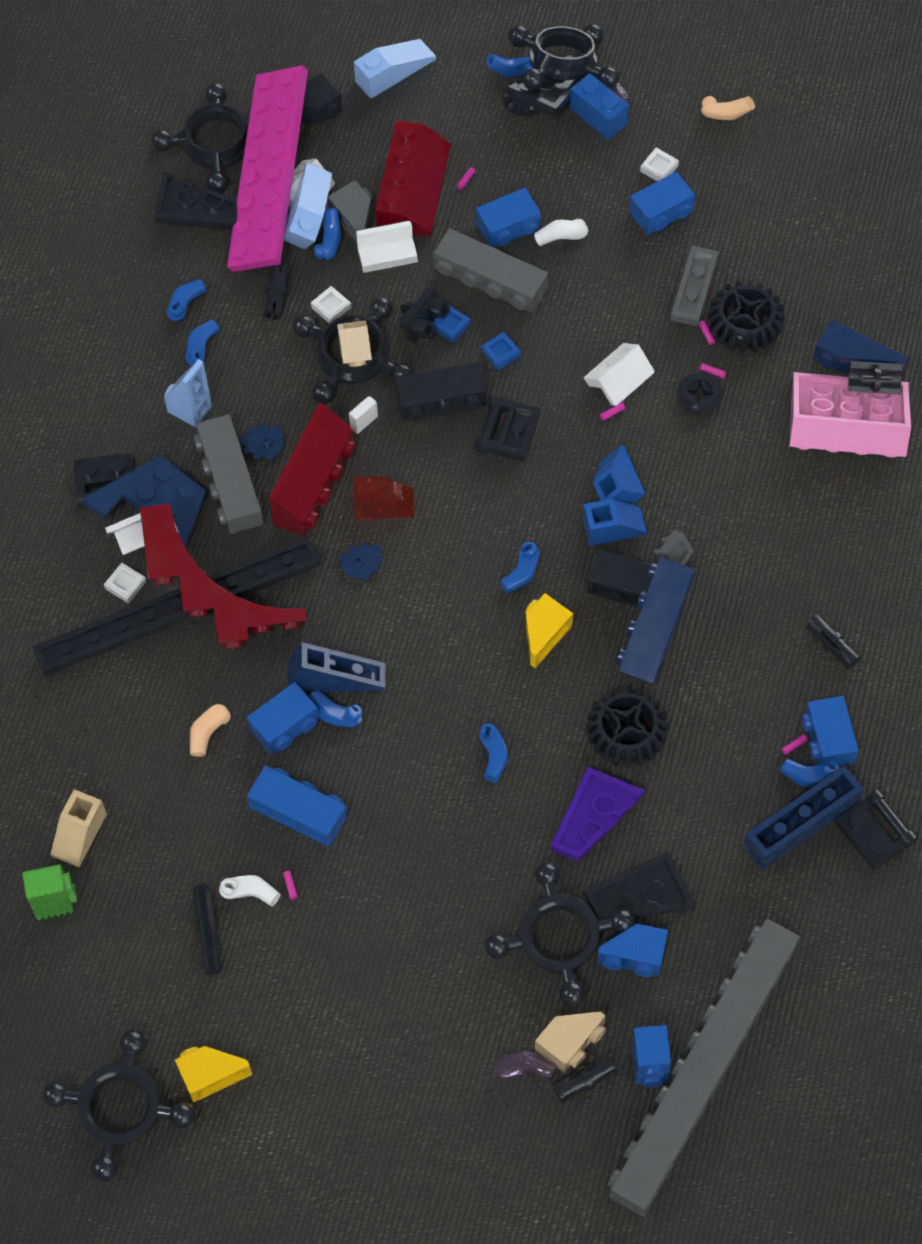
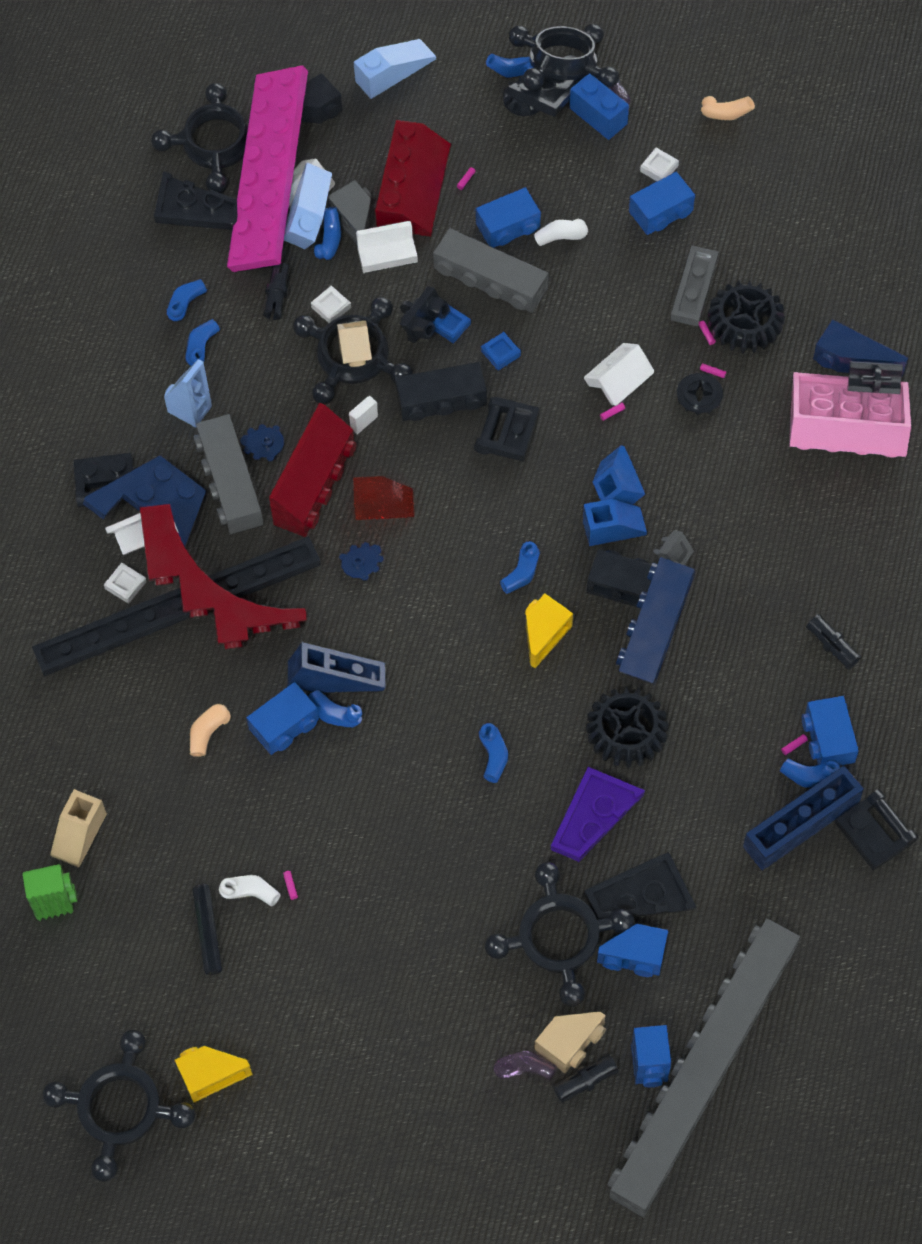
(297, 805): blue brick -> none

